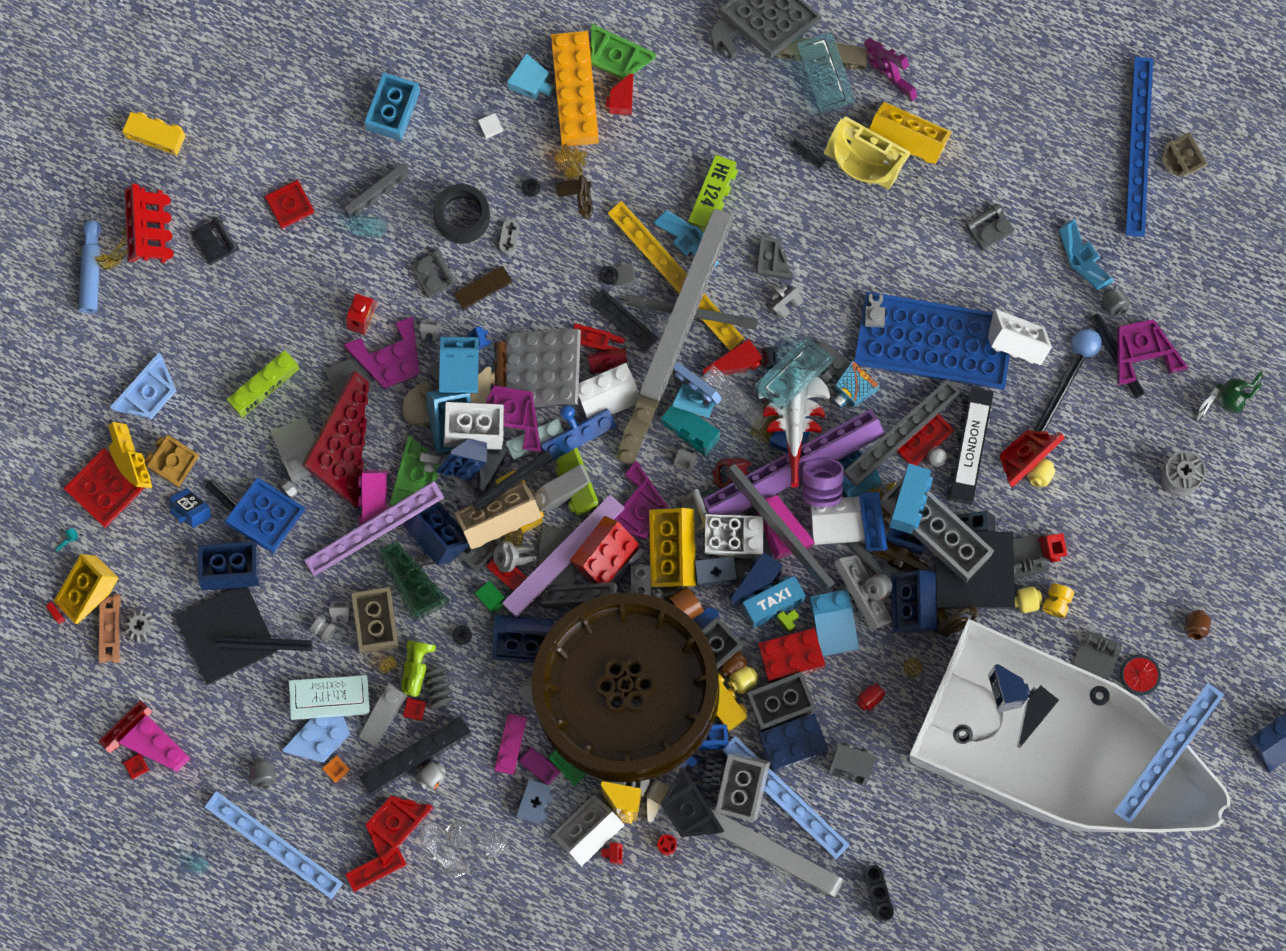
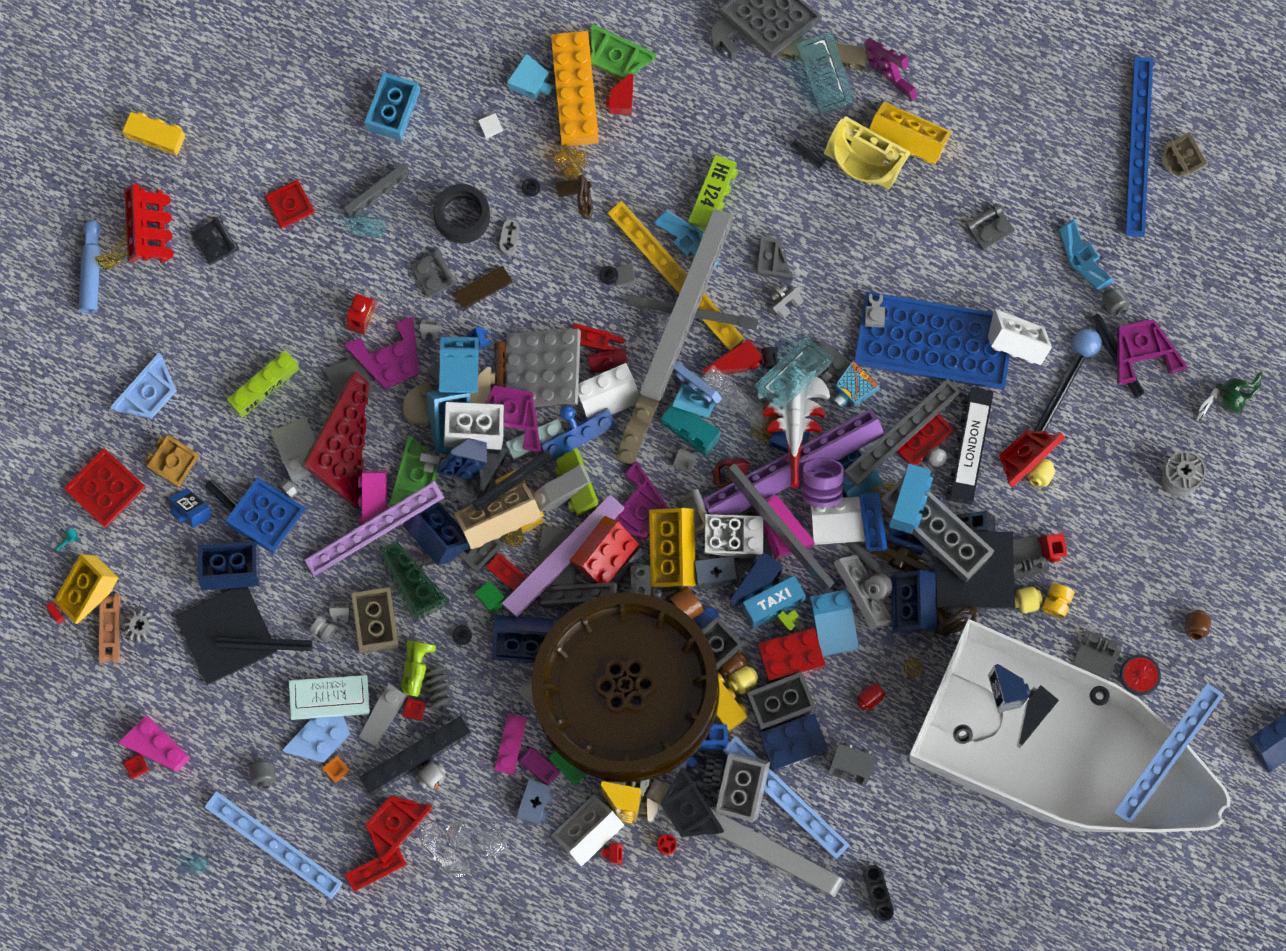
(124, 726): red plate -> none
(127, 460): yellow slope -> none
(387, 664): clear yellow tile -> none
(507, 556): light grey piece -> none
(624, 320): black plate -> none

